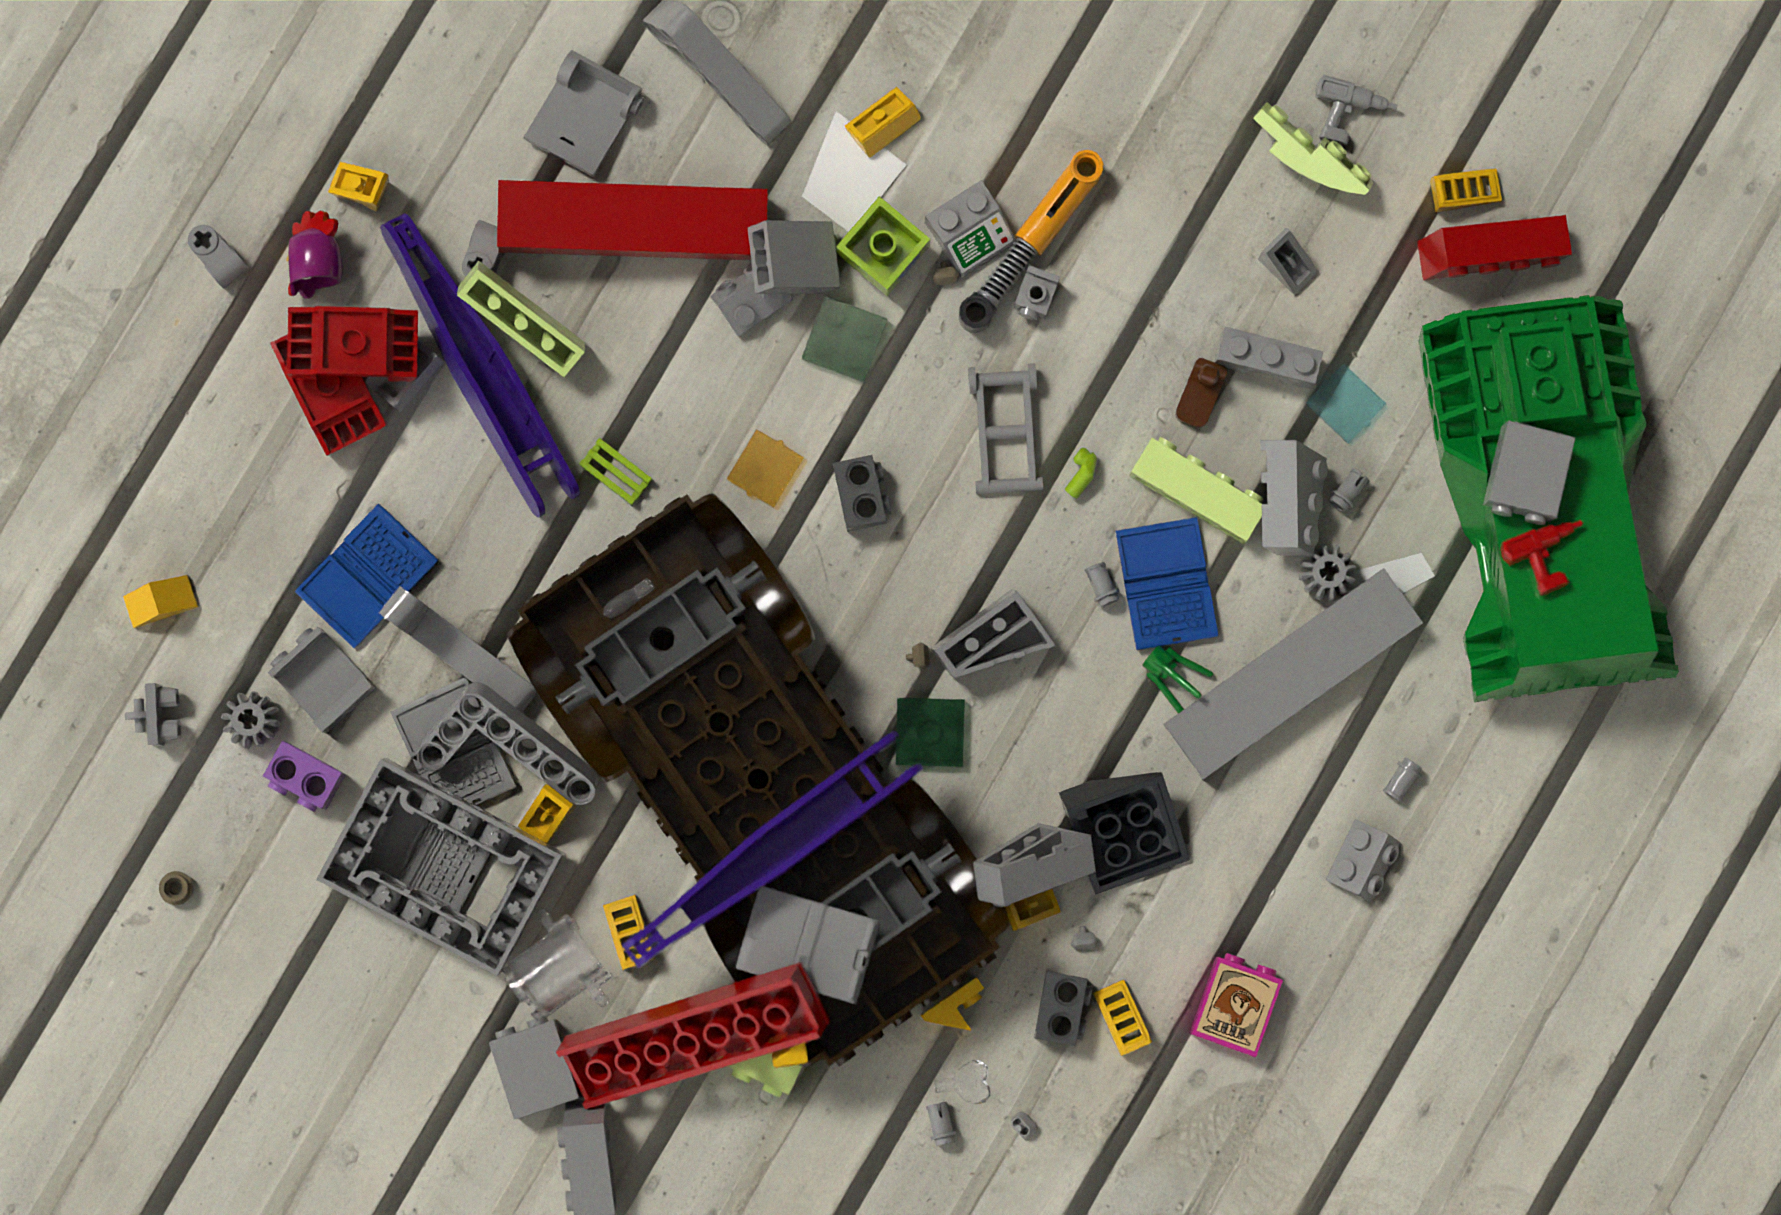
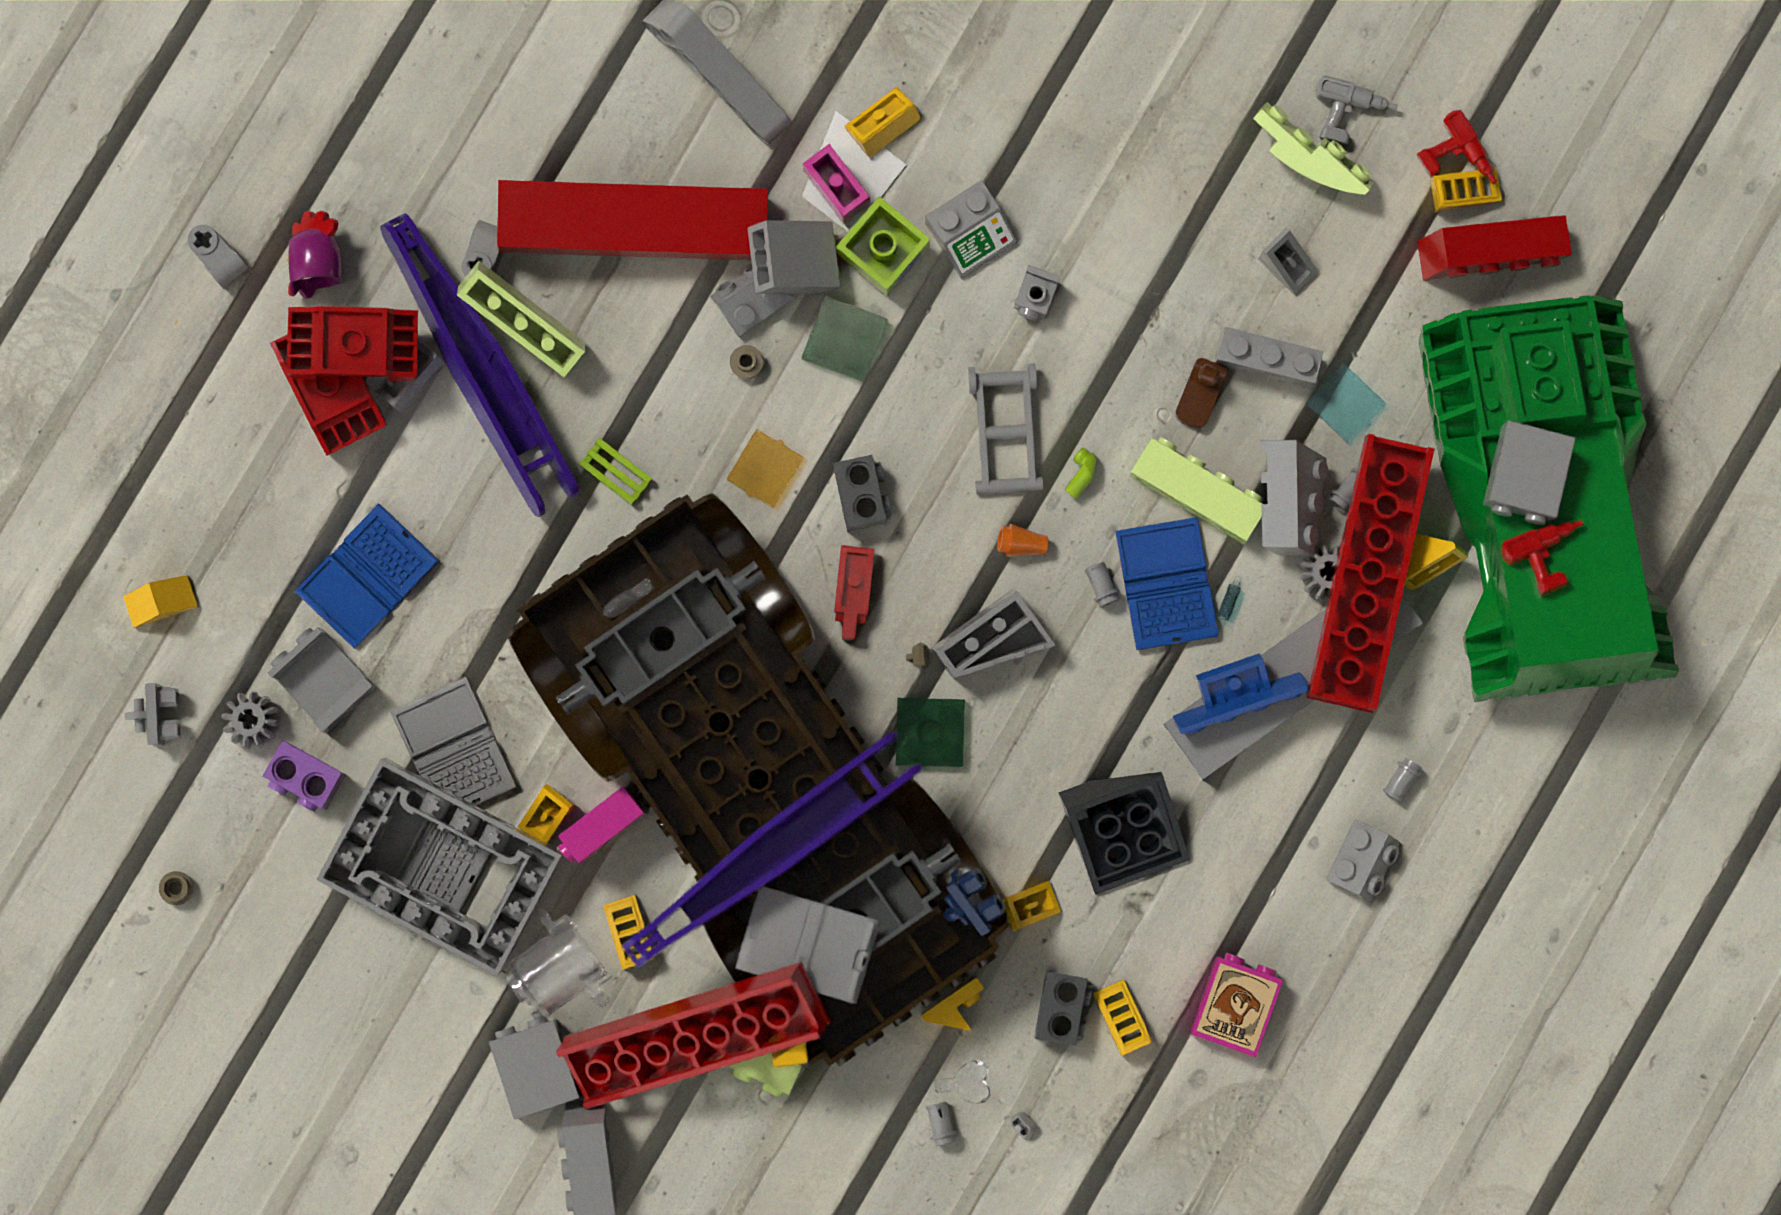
(359, 185): yellow slope -> none
(456, 648): light grey beam -> none
(509, 740): light grey beam -> none
(586, 110): light grey door -> none
(601, 826): none -> dark pink brick
(746, 372): none -> dark tan plate
(836, 183): none -> dark pink brick
(853, 588): none -> red hinge
(945, 275): dark tan rock -> none
(968, 905): none -> dark blue hips
(1020, 541): none -> orange cone
(1032, 864): light grey wedge -> none
(1033, 238): piece -> none
(1084, 940): light grey rock -> none
(1161, 664): green plant -> none
(1228, 602): none -> clear light blue piece
(1237, 690): none -> blue bracket
(1370, 573): none -> red tile
(1430, 559): none -> yellow slope
(1464, 141): none -> red piece

